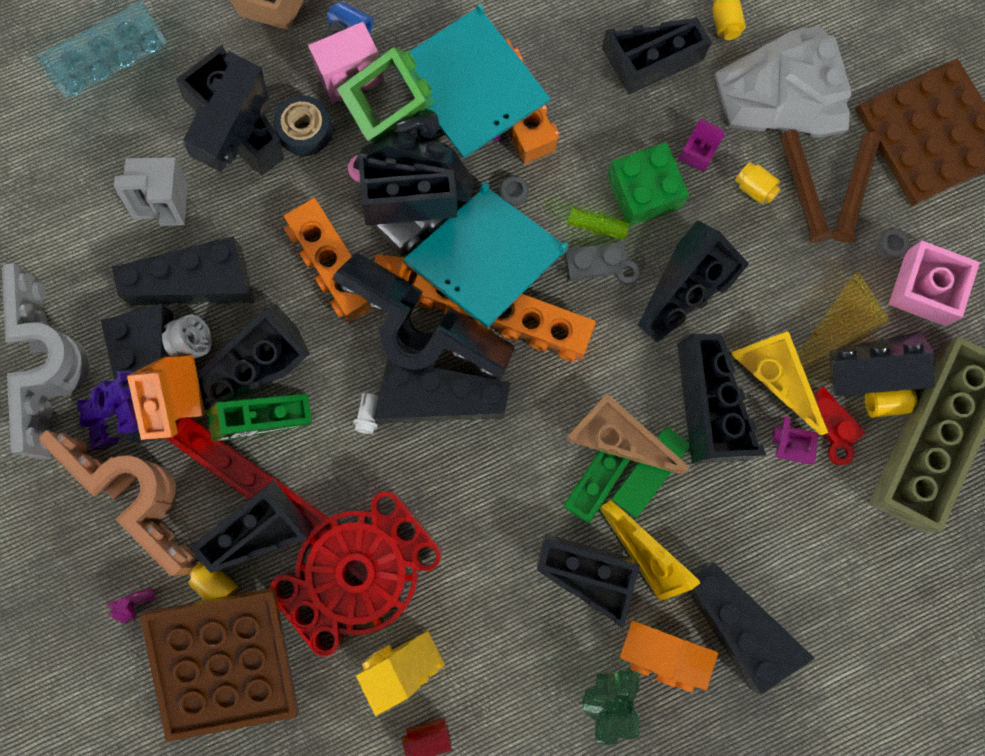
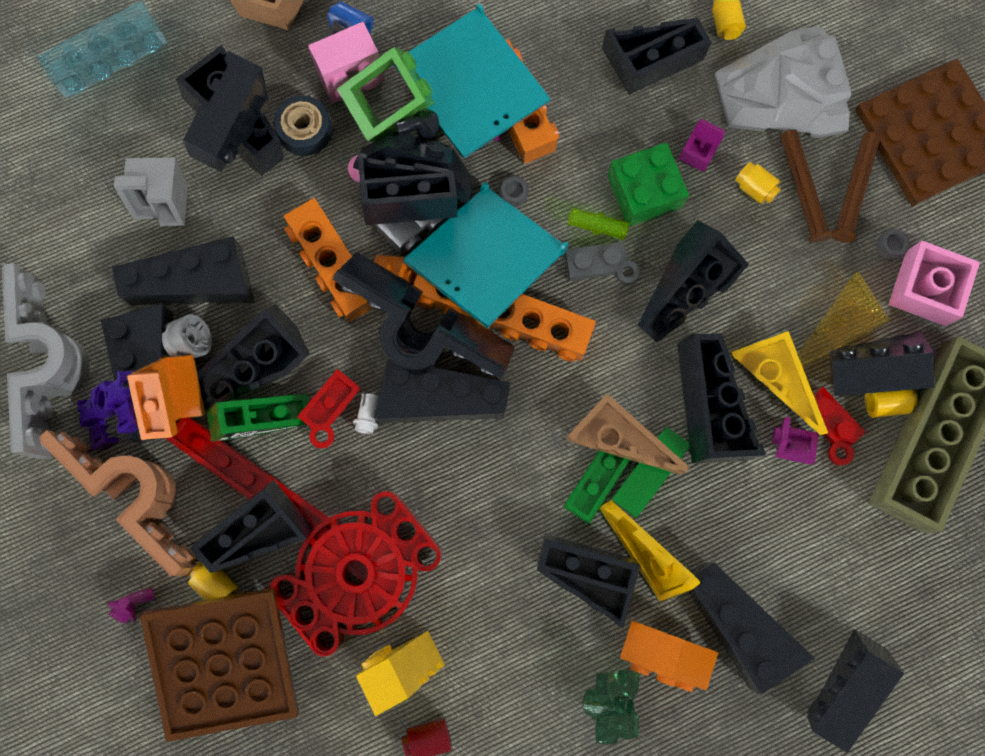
(327, 406): none -> red hinge
(854, 691): none -> black wedge

